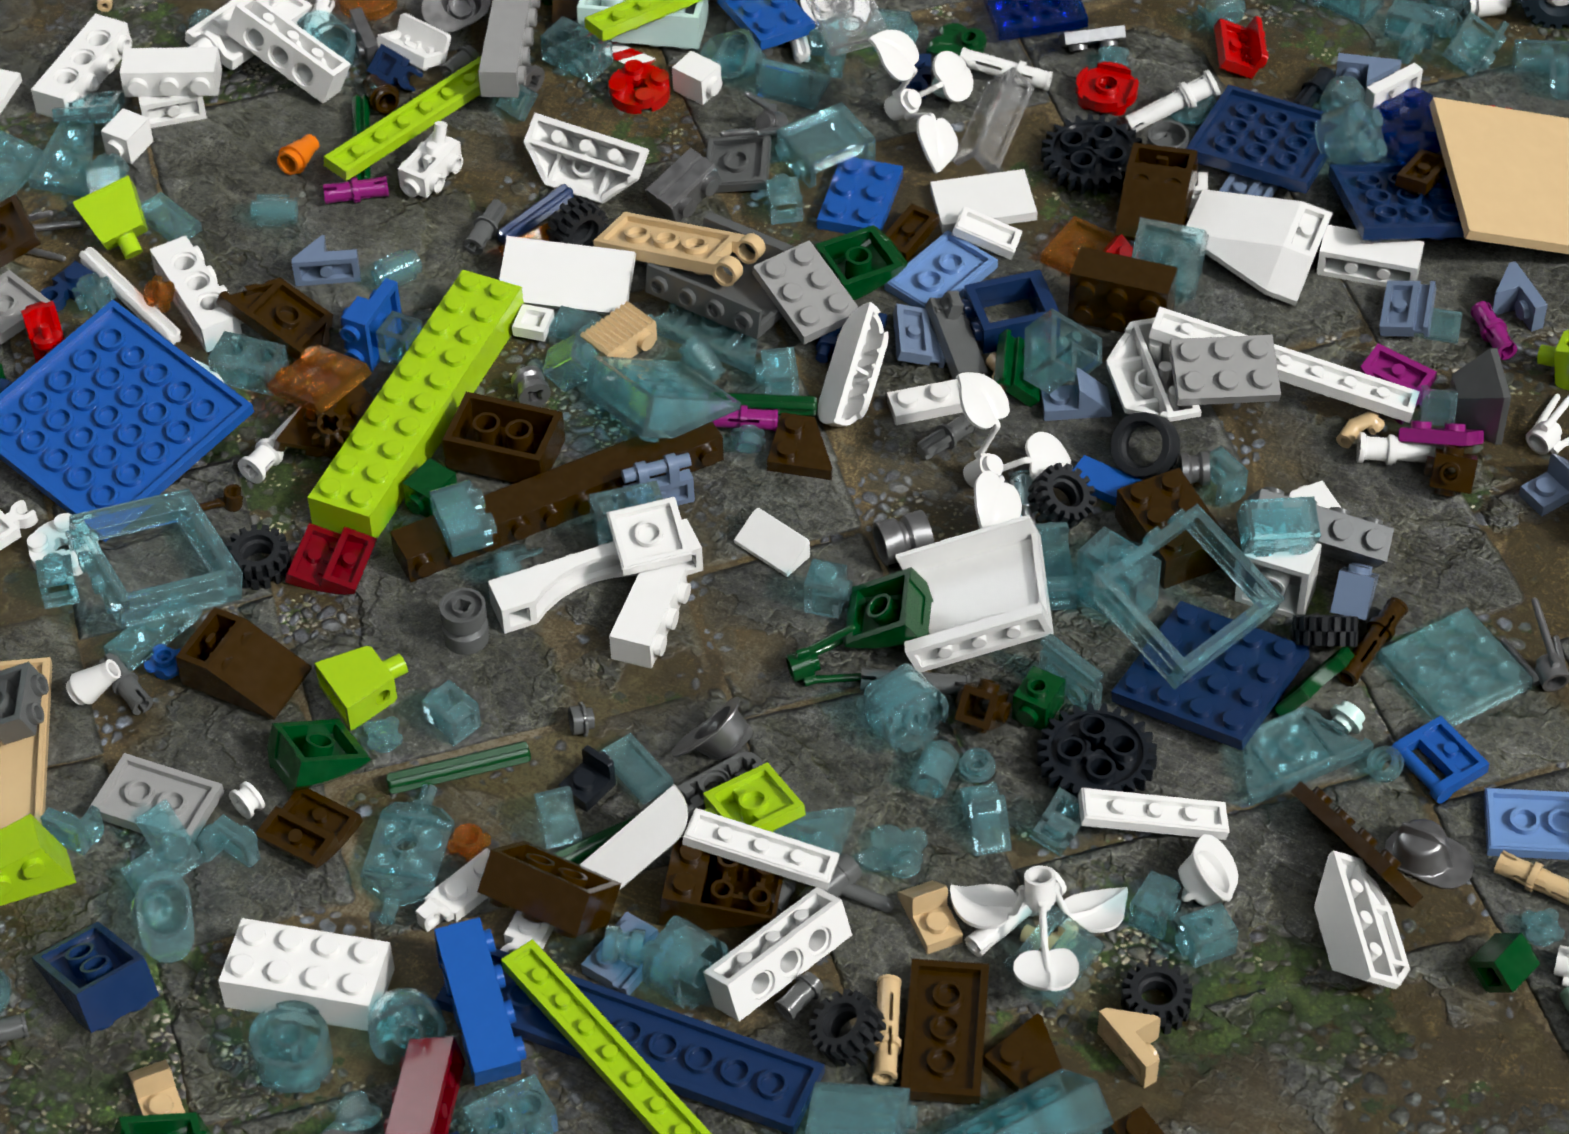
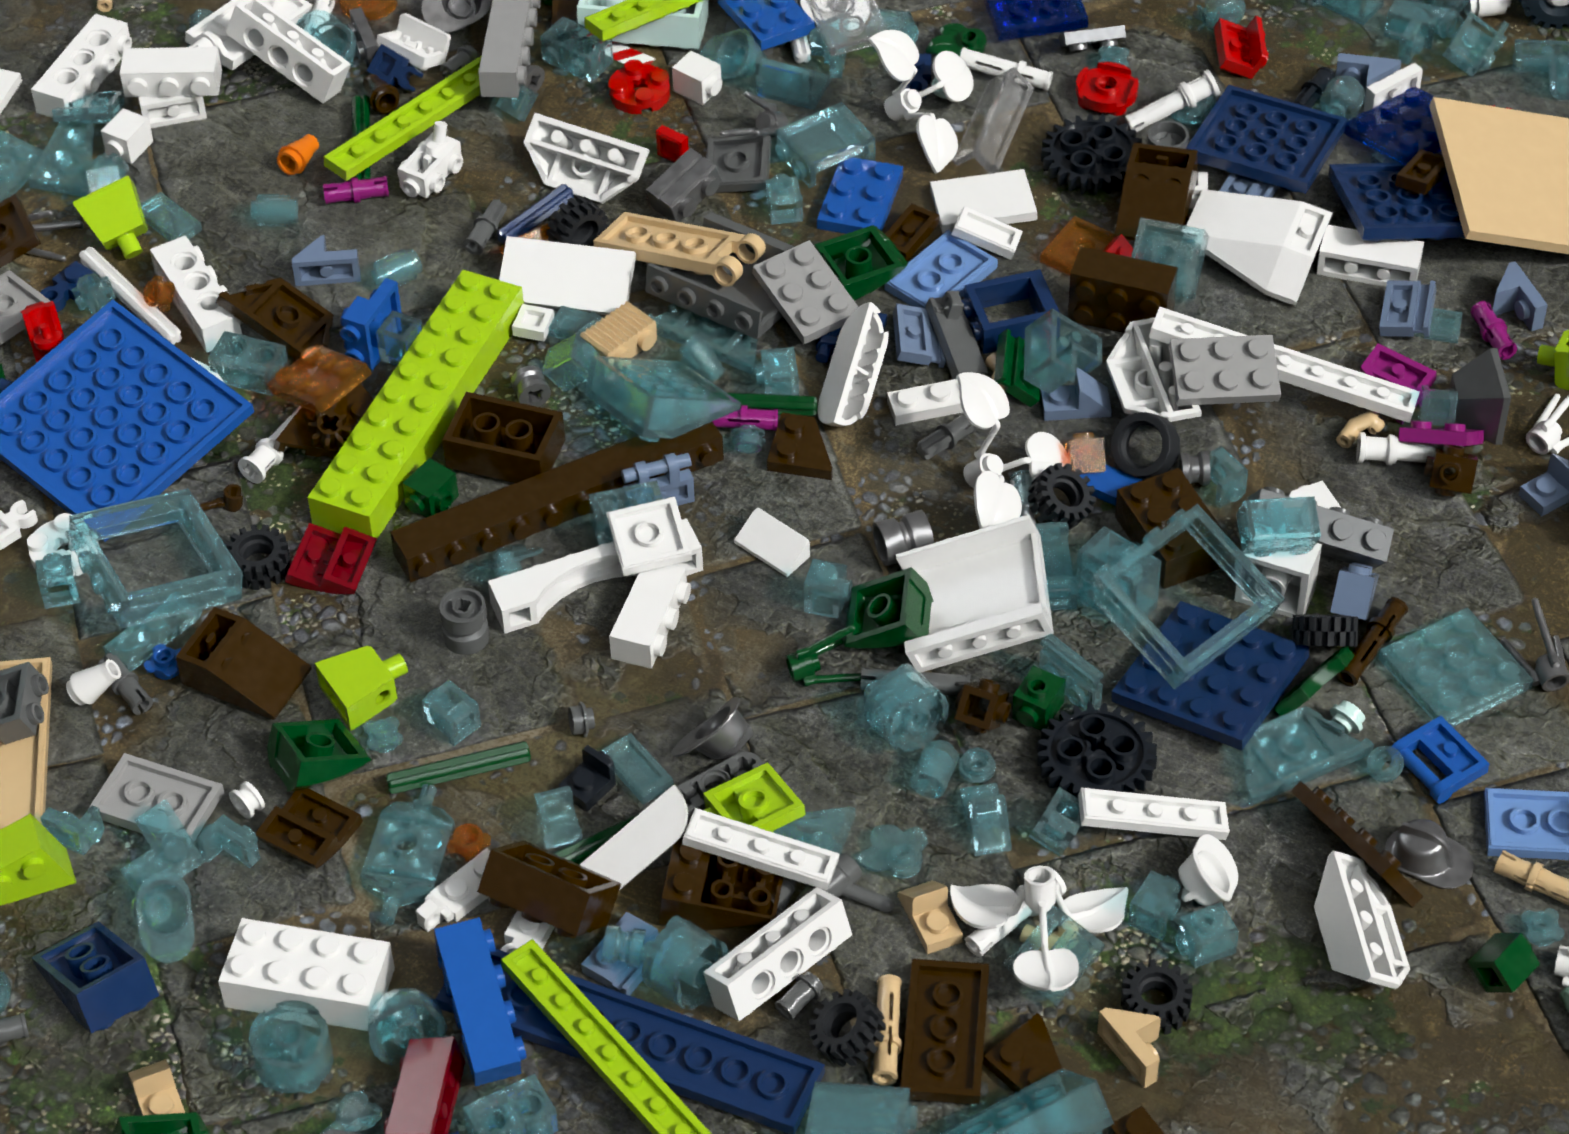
(462, 517): clear light blue brick -> none
(670, 143): none -> red tile
(1086, 453): none -> clear orange bracket
(1351, 134): clear light blue brick -> none

